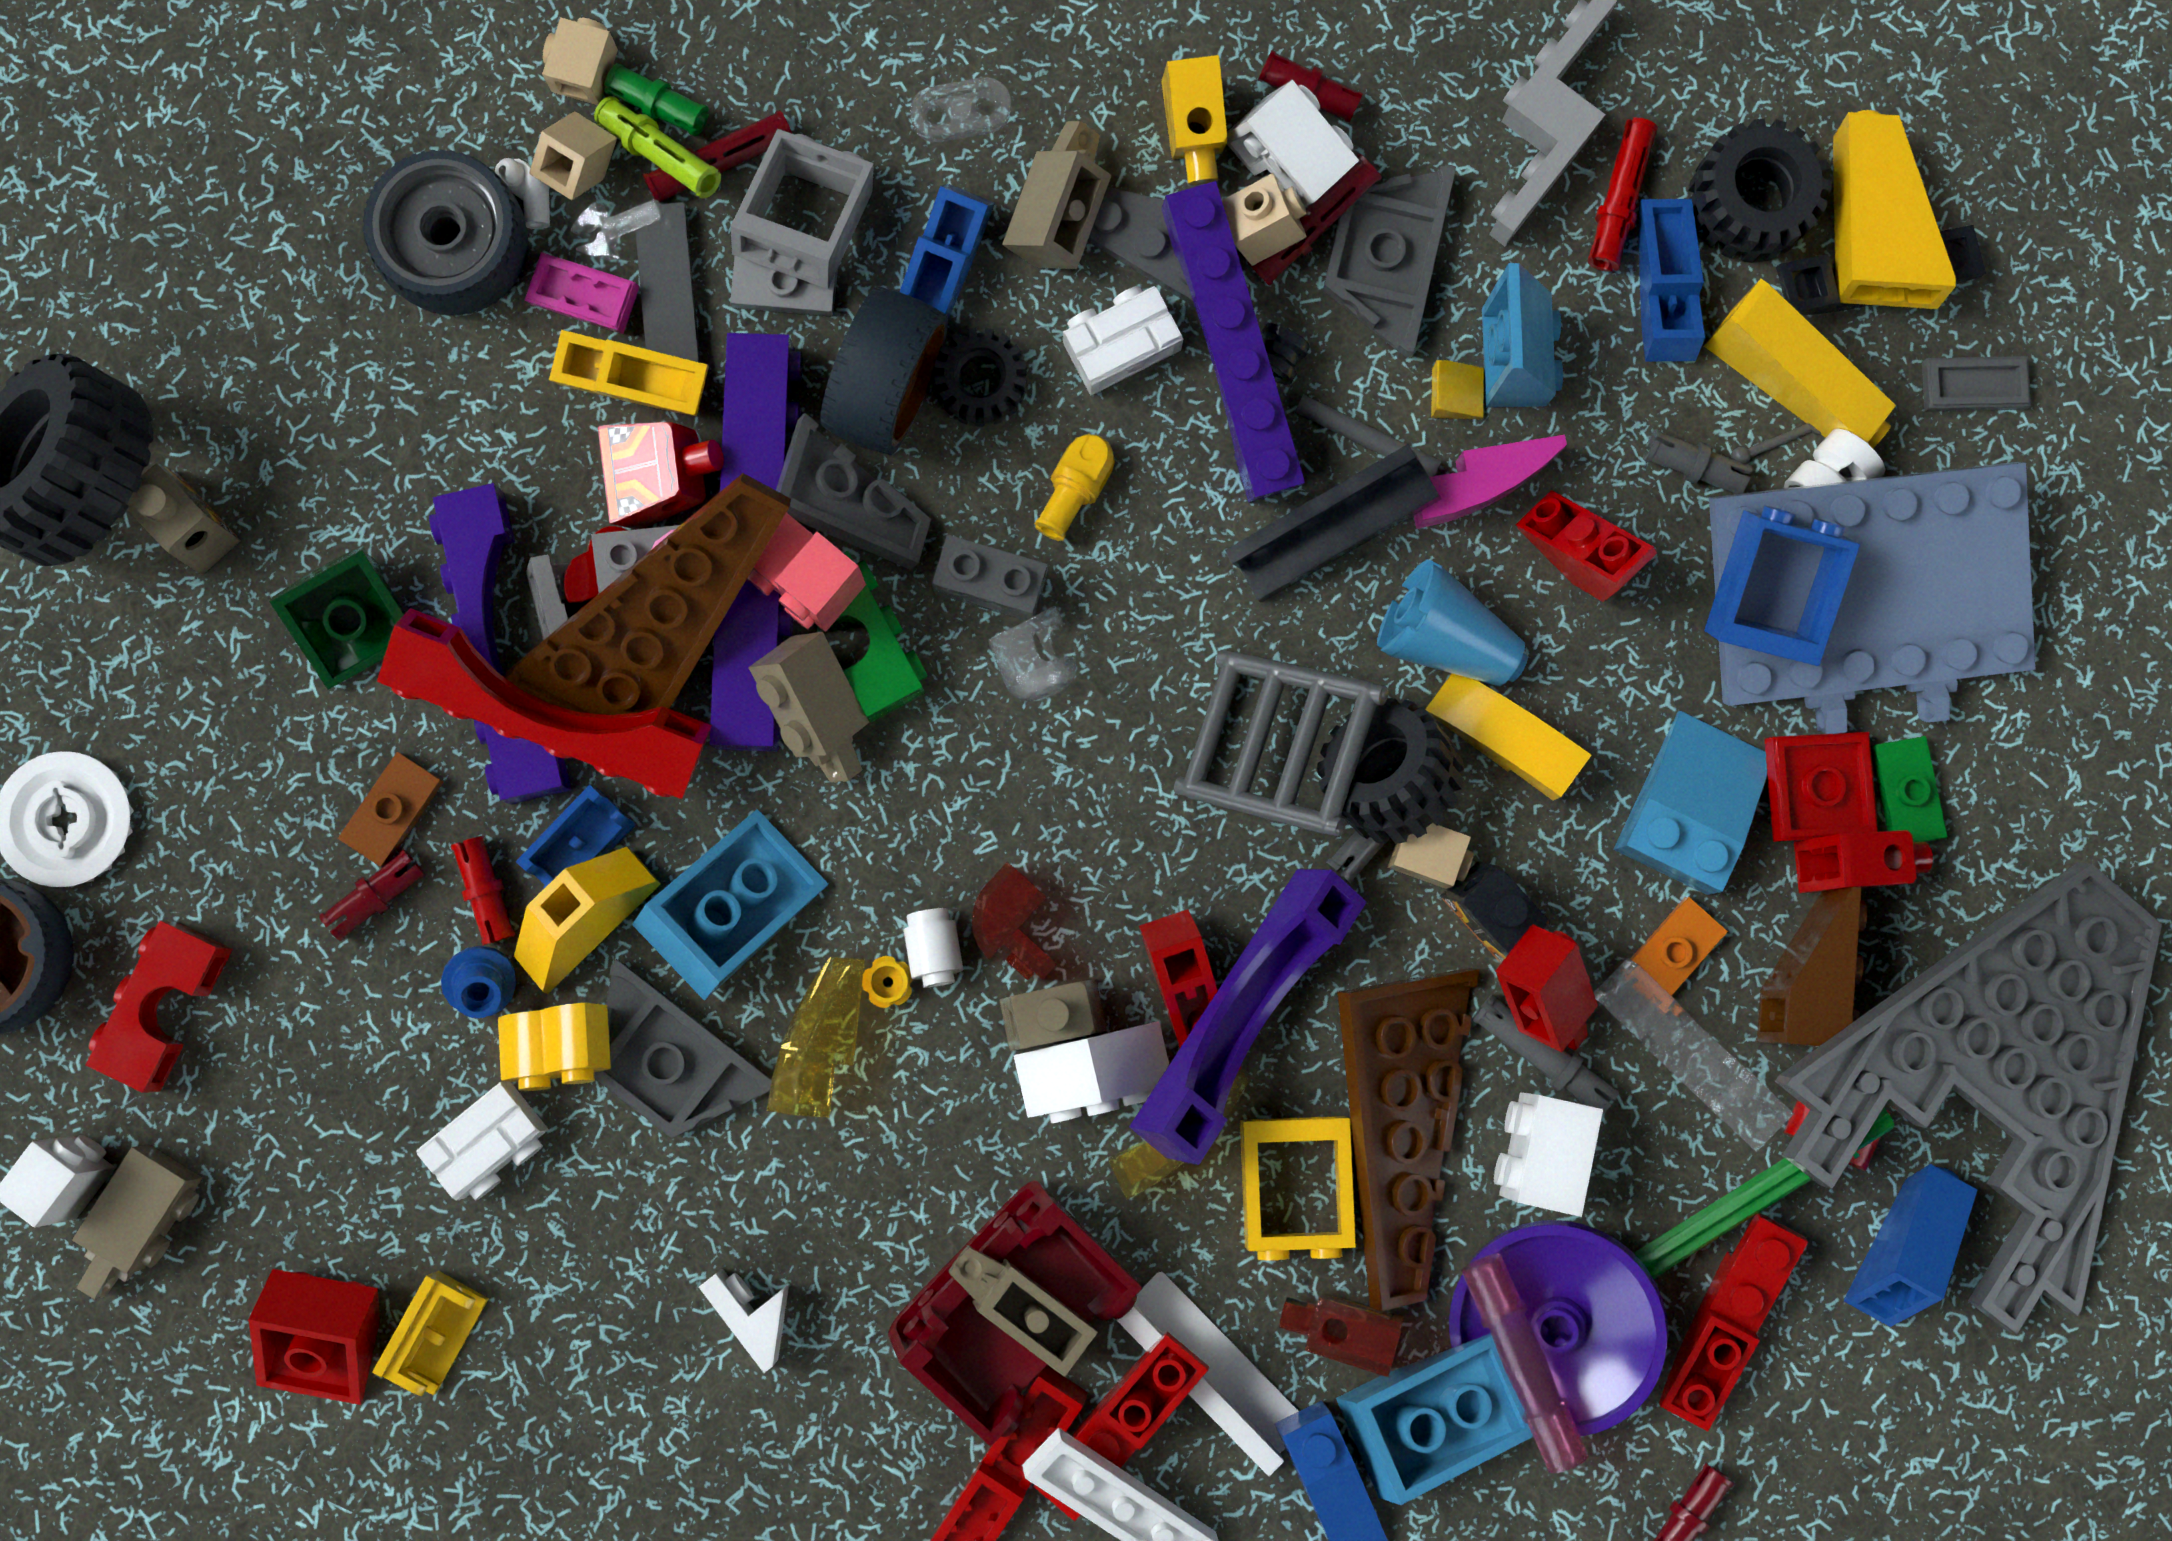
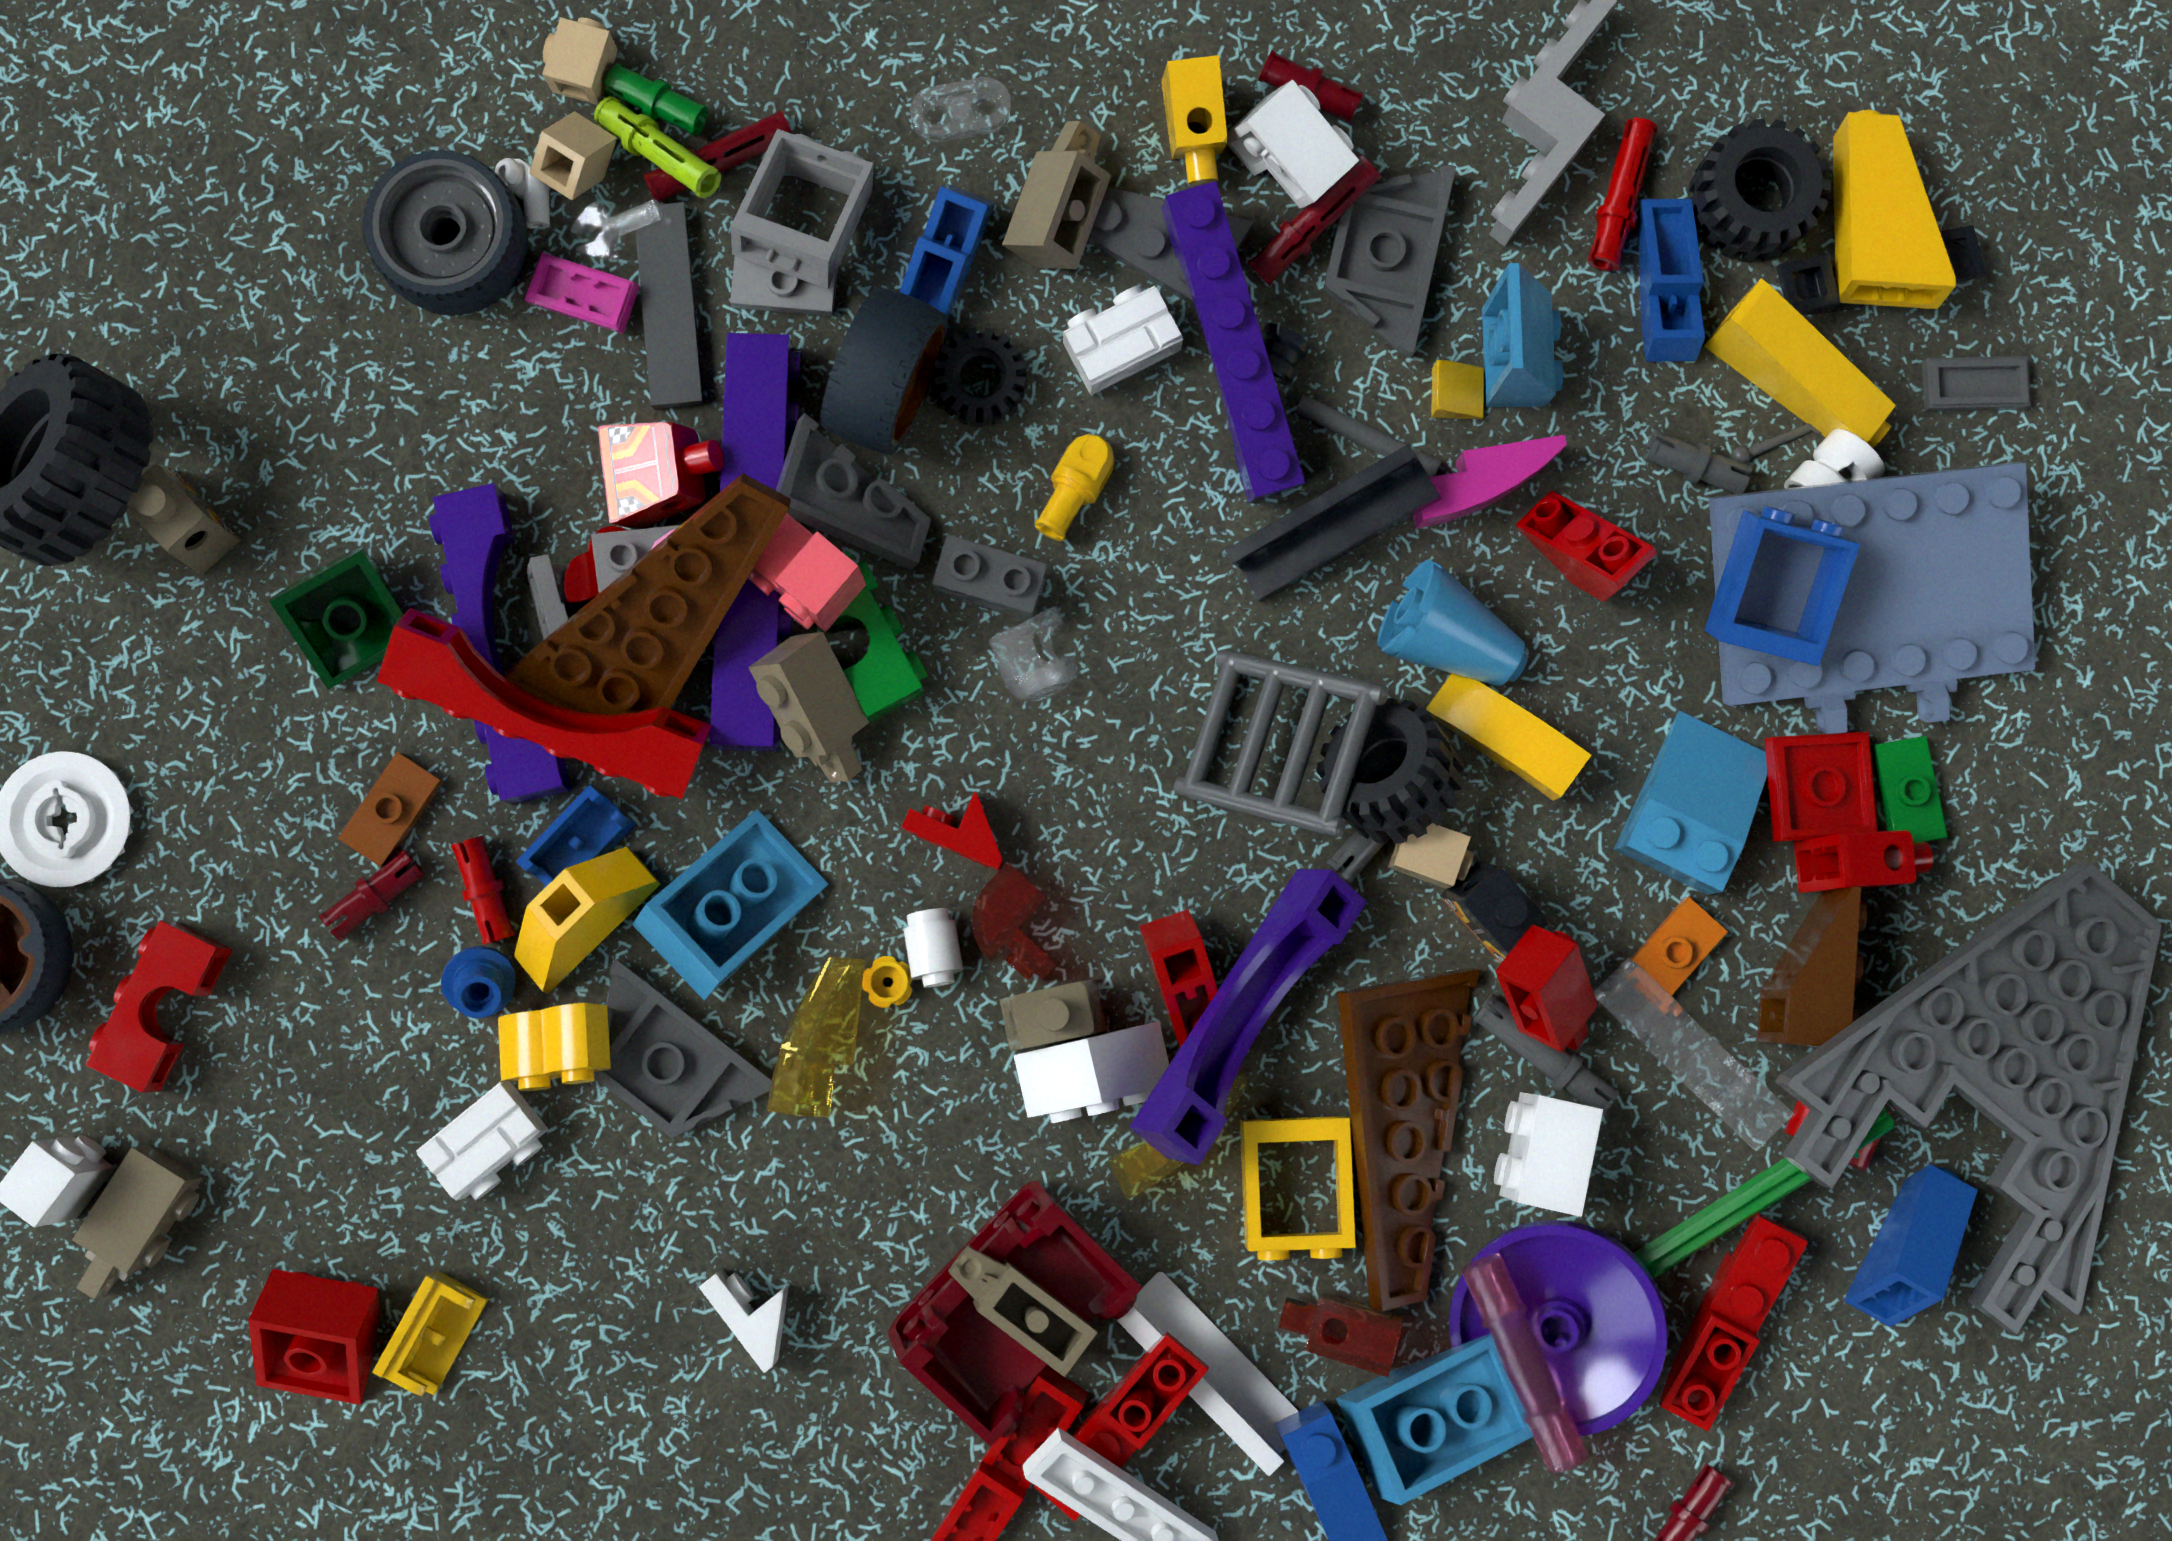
(628, 373): yellow slope -> none
(970, 840): none -> red slope
(1264, 218): tan brick -> none

